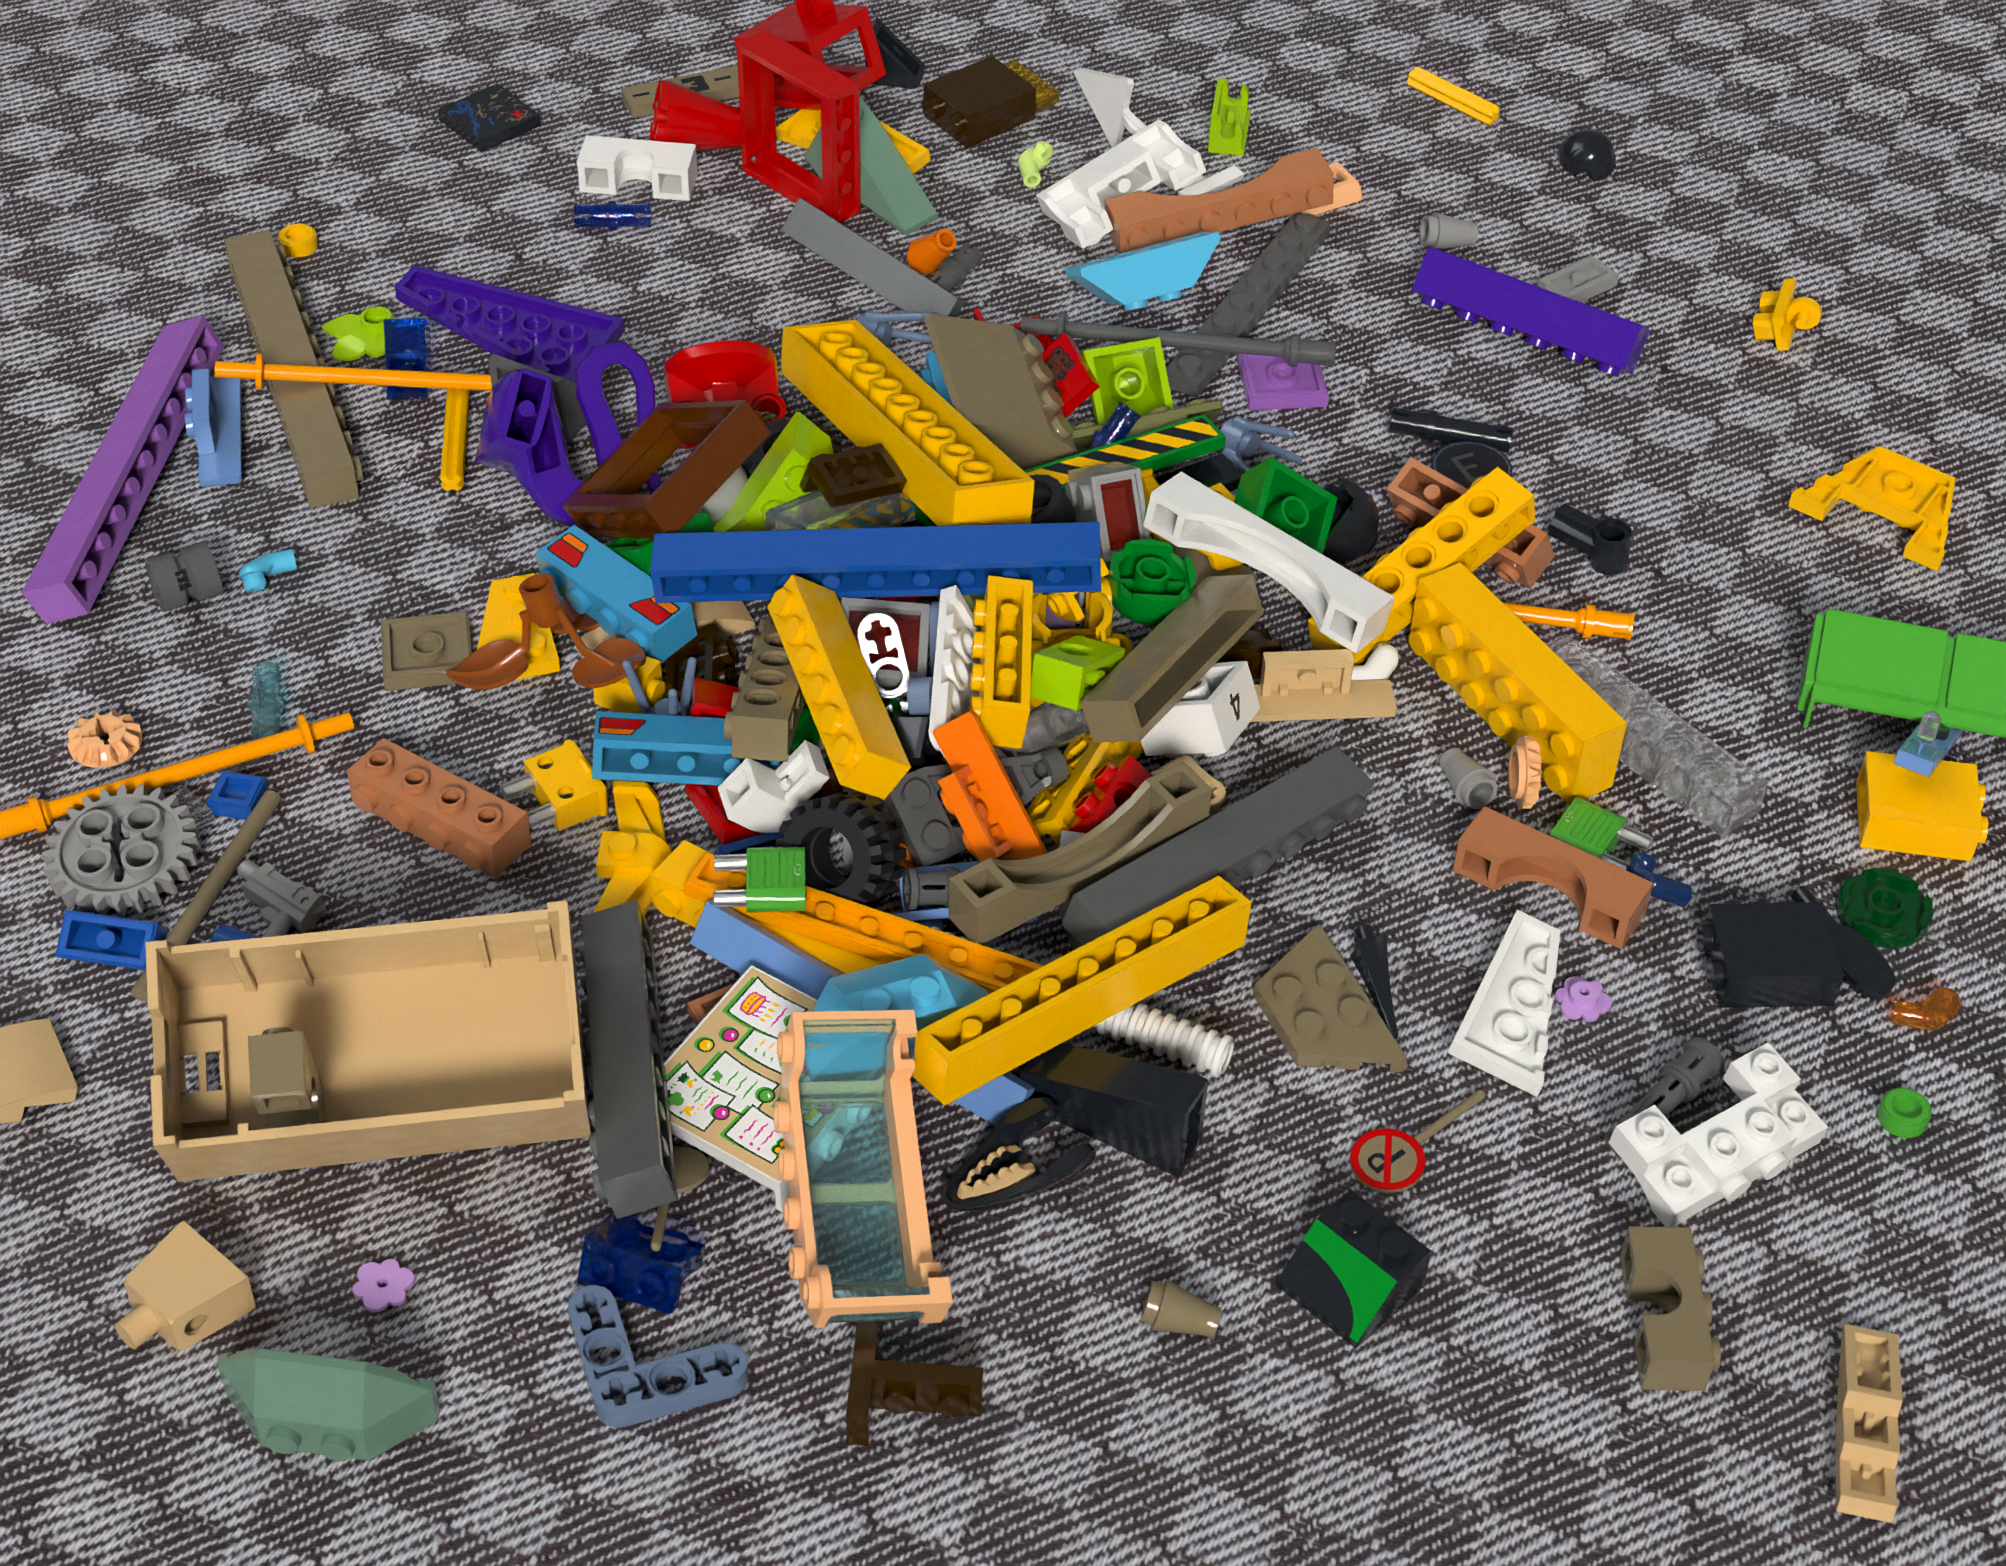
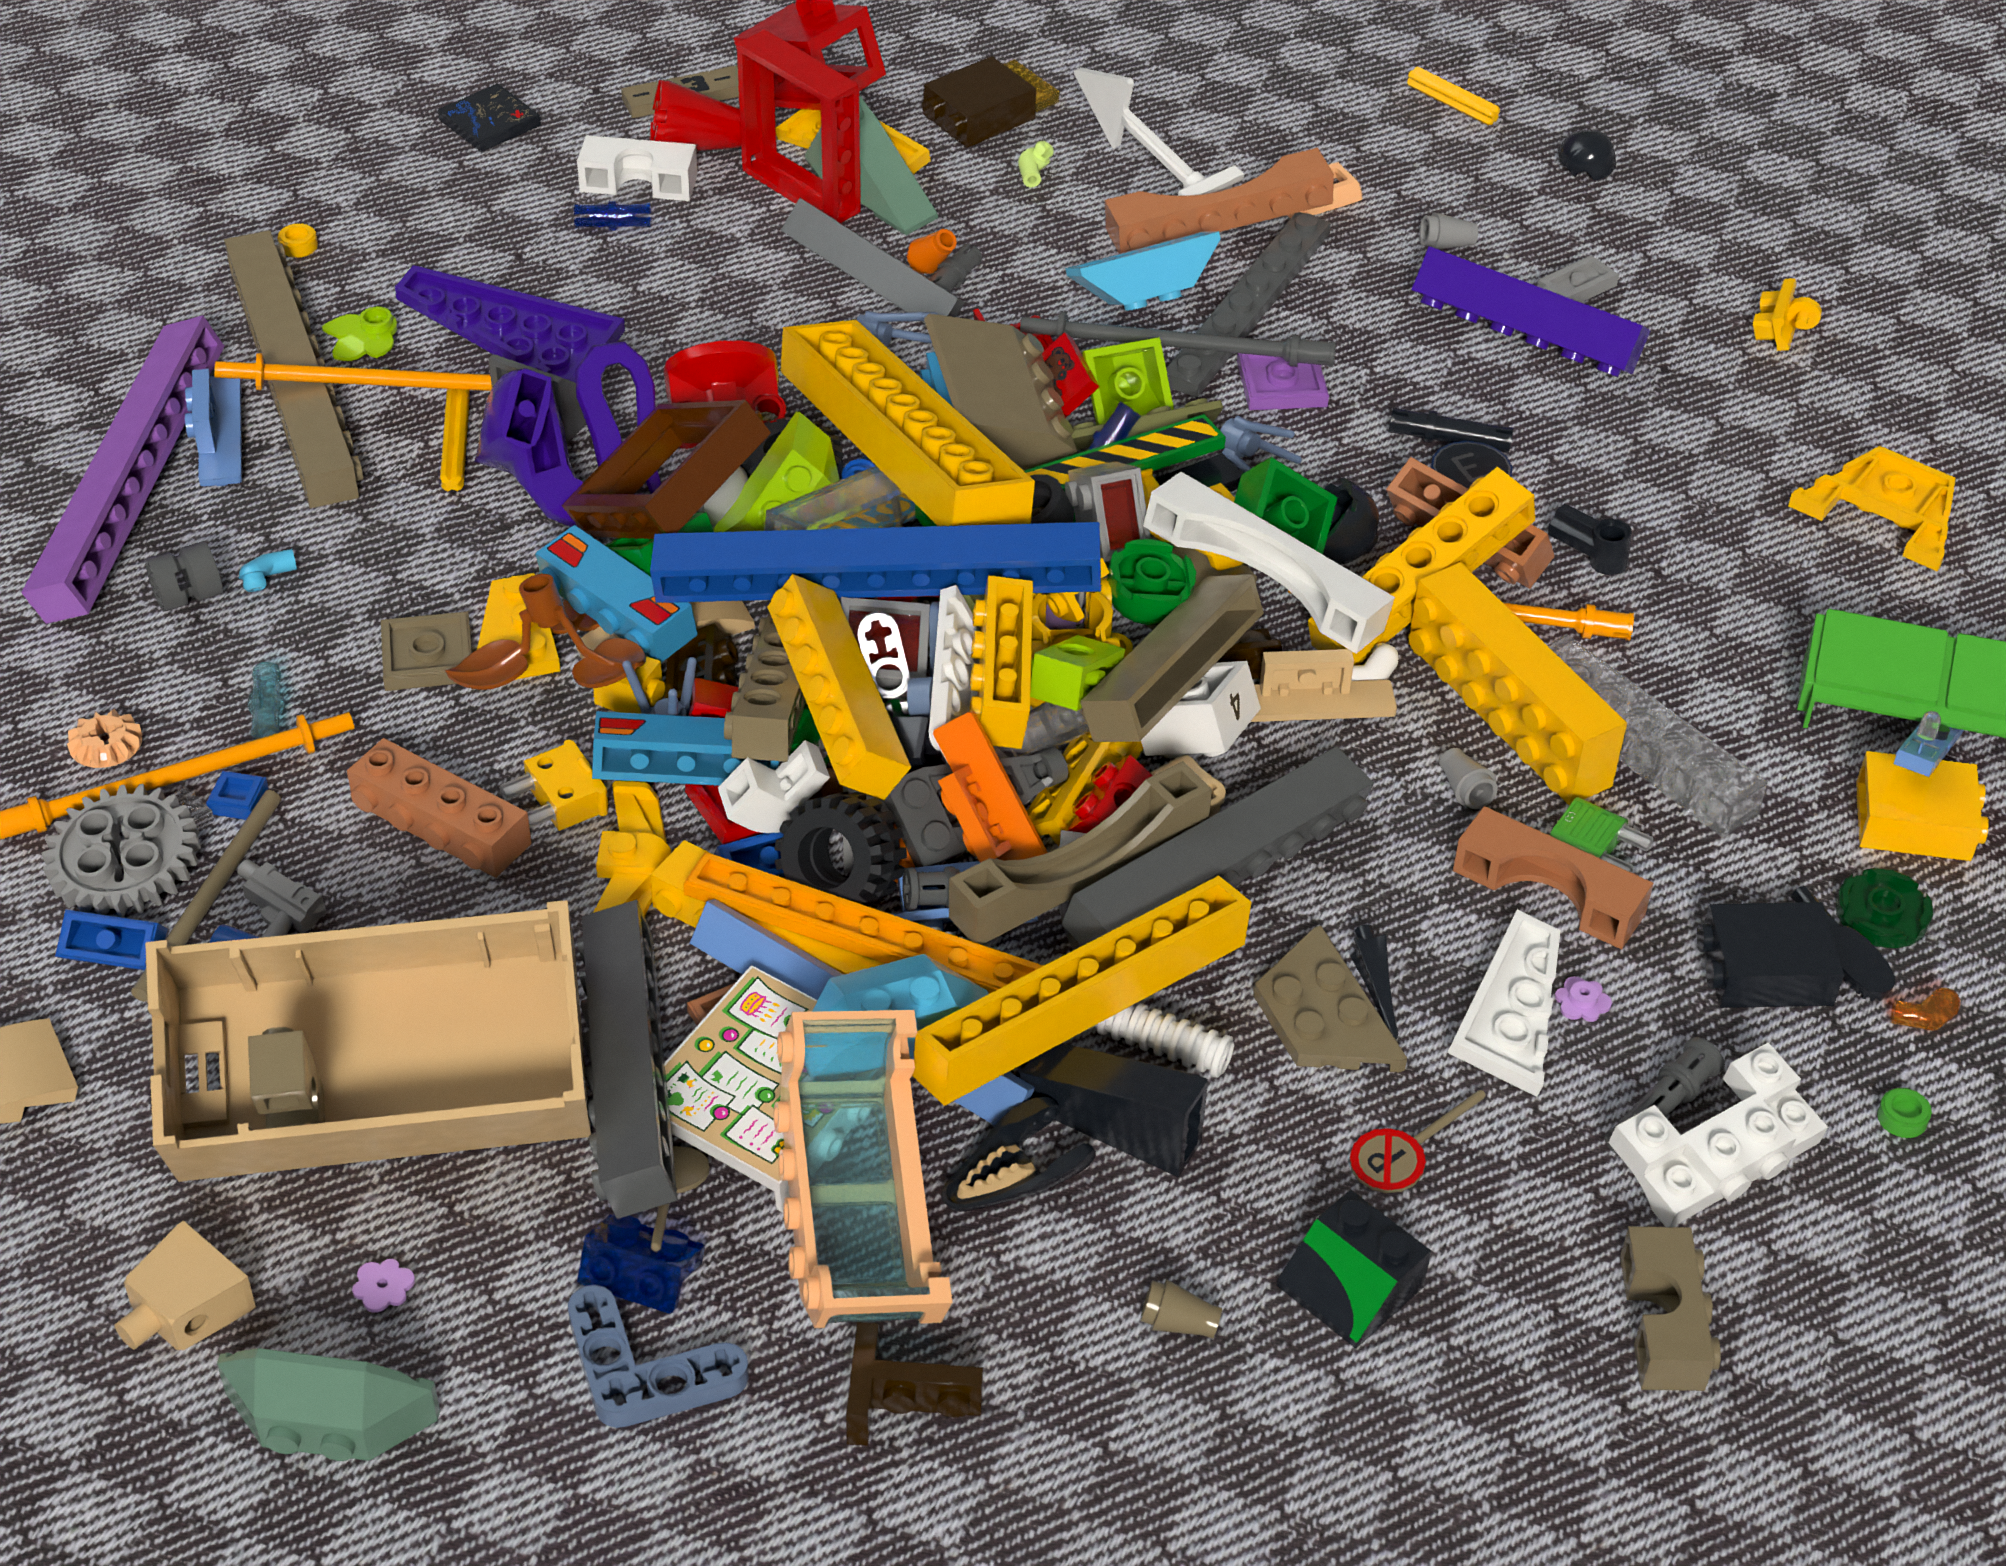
(410, 350): clear blue slope -> none
(772, 879): bright green piece -> none
(853, 475): dark brown bracket -> none
(900, 63): black slope -> none
(1129, 167): white bracket -> none
(1229, 121): lime hinge -> none
(1525, 772): light nougat gear -> none
(1663, 887): dark blue arm -> none
(1868, 1423): tan slope -> none

